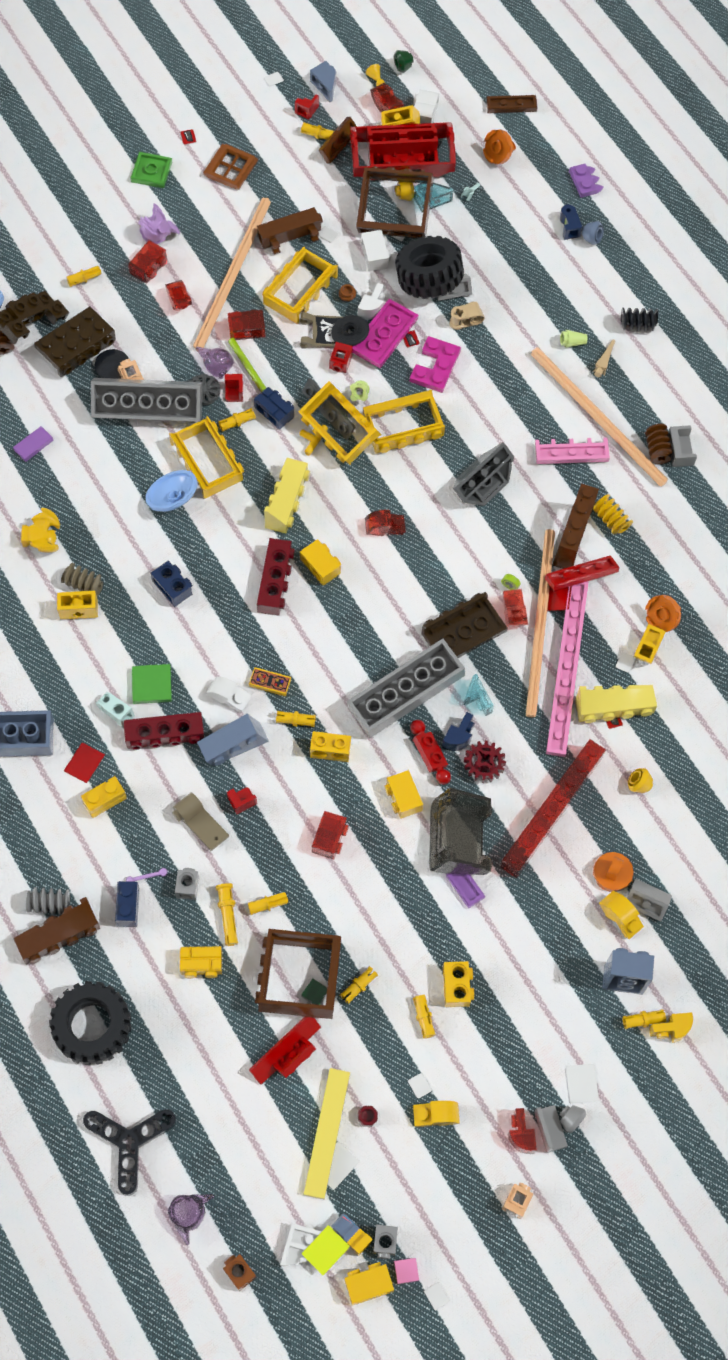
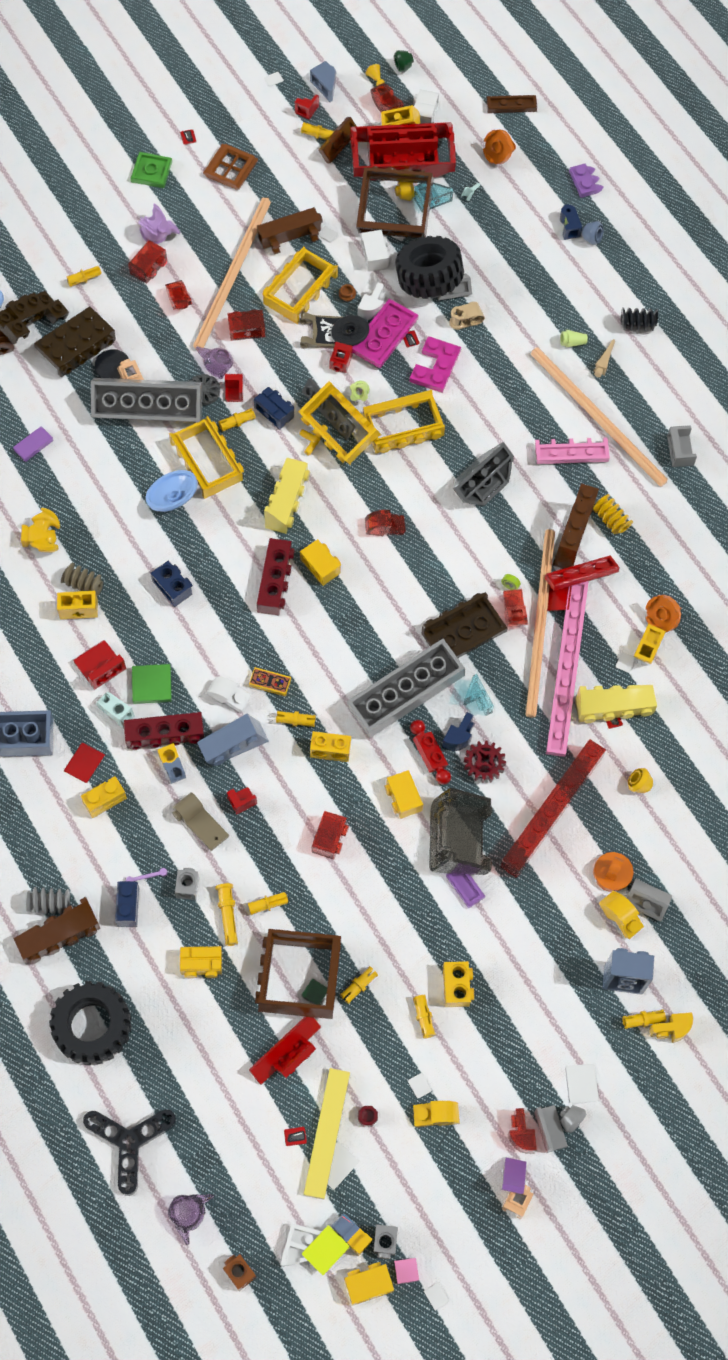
(100, 664): none -> red bracket
(171, 763): none -> leg
(247, 364): lime bar -> none
(295, 1136): none -> sticker
(514, 1175): none -> medium lavender tile
(658, 443): reddish brown piece -> none

